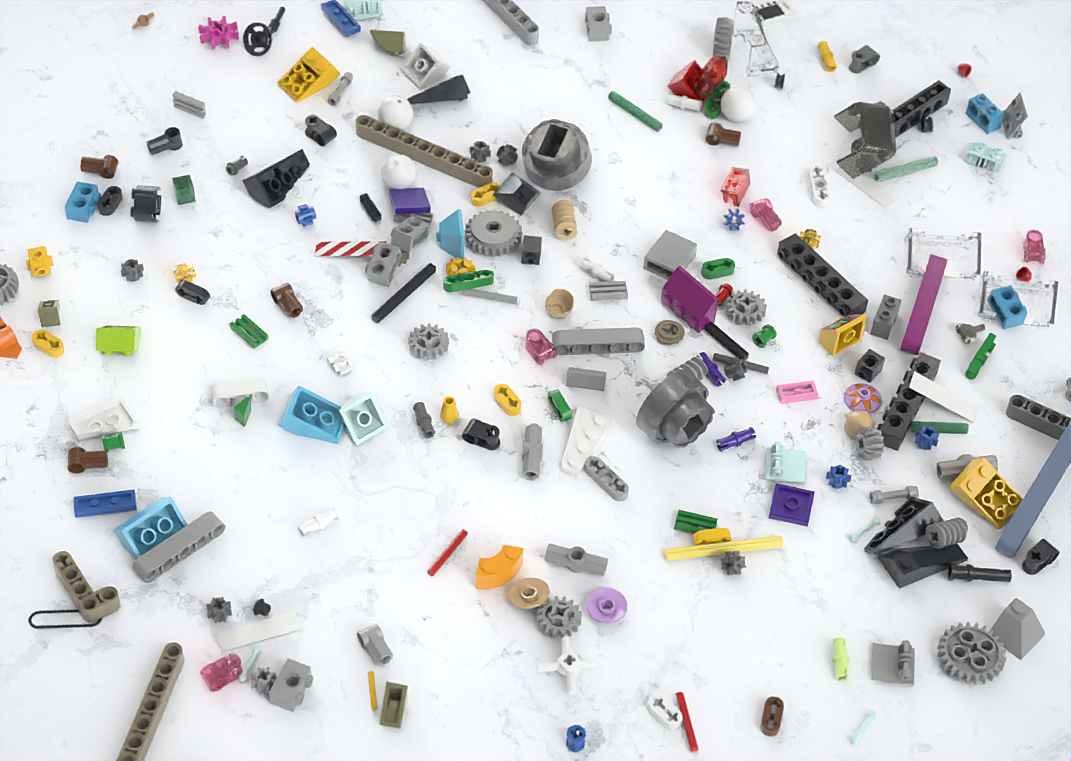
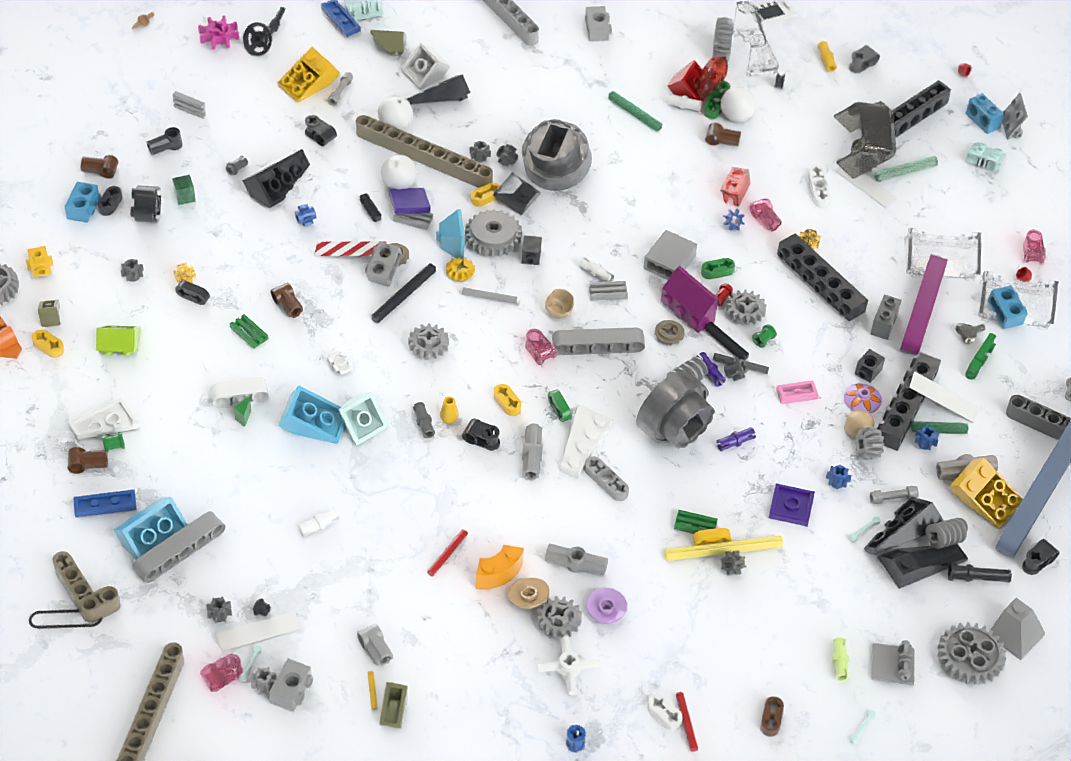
(410, 234): light grey brick -> none
(468, 280): green beam -> none
(564, 220): tan piece -> none
(586, 379): light grey panel -> none
(785, 464): light aqua hinge -> none
(842, 333): yellow slope -> none
(927, 124): black bush -> none

